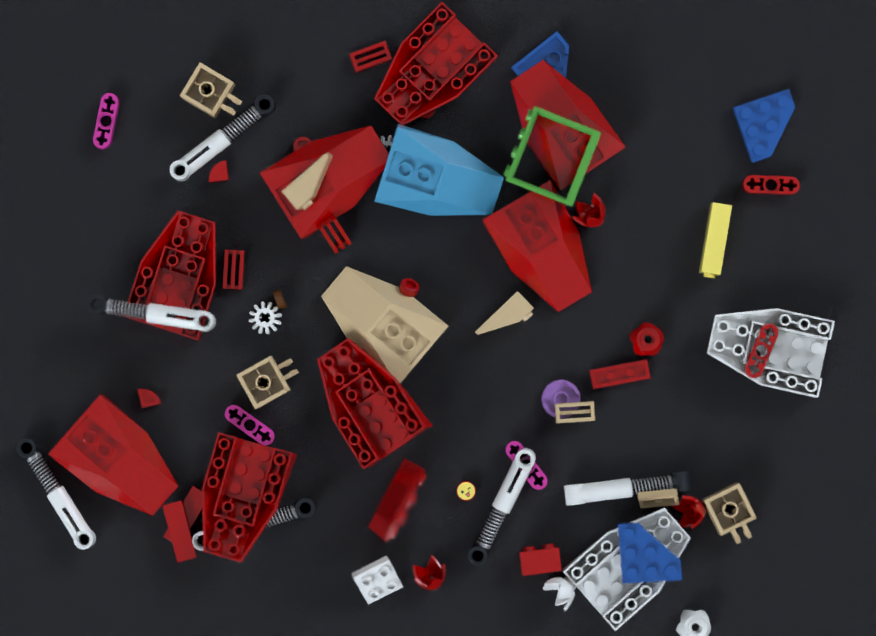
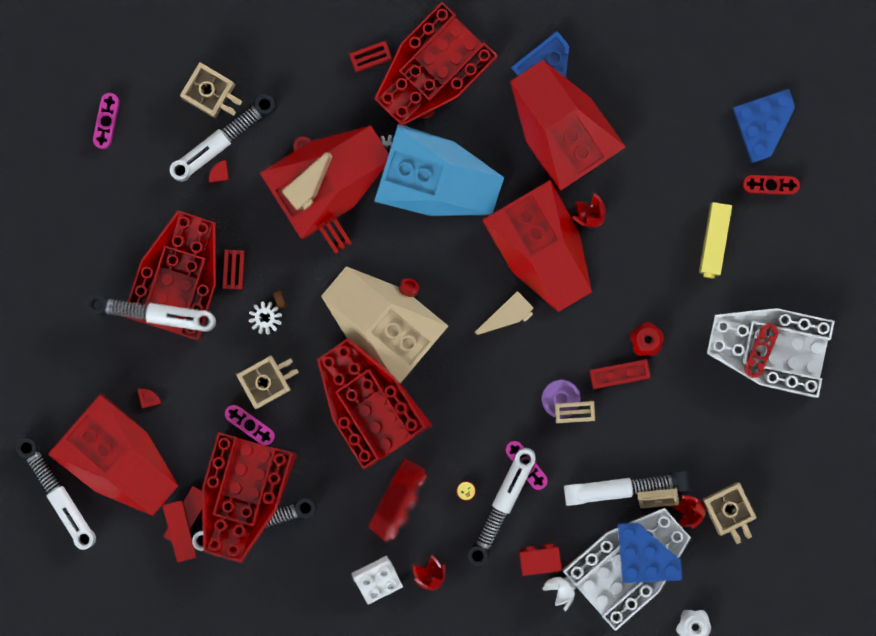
(524, 136): bright green window -> none

